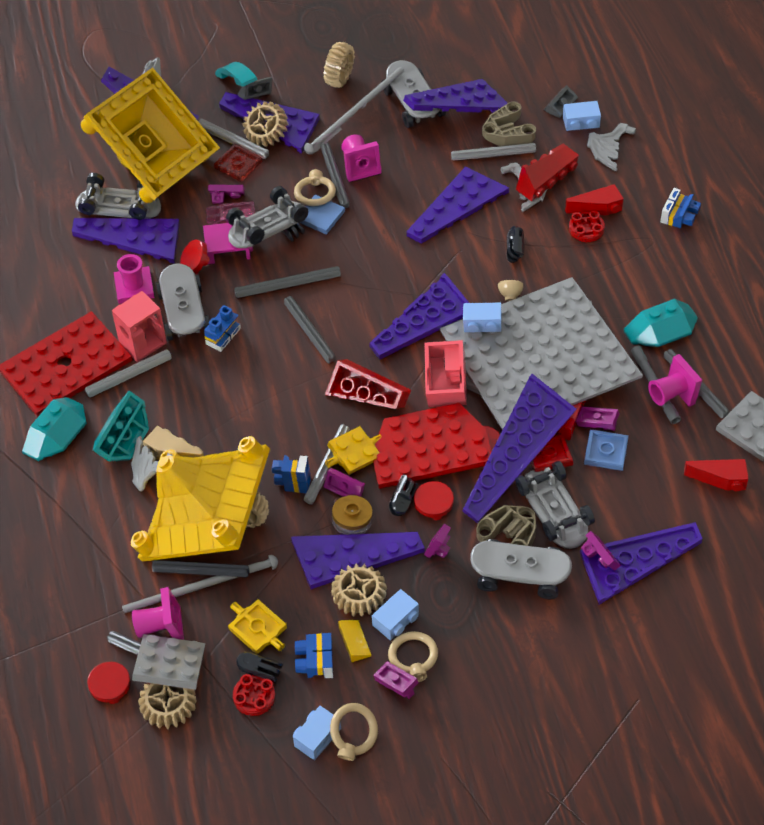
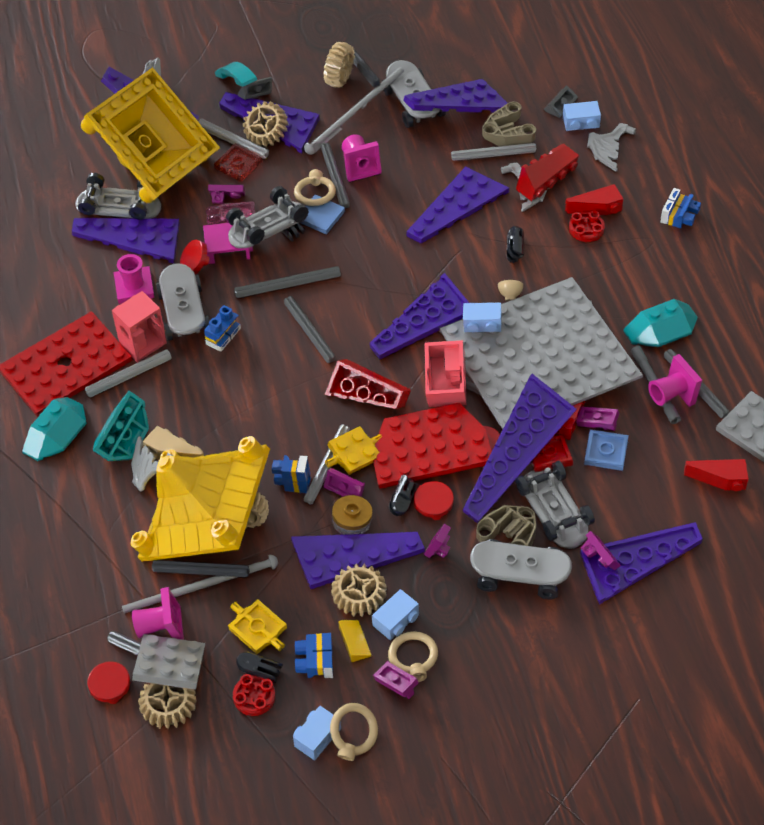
(366, 70): none -> black axle

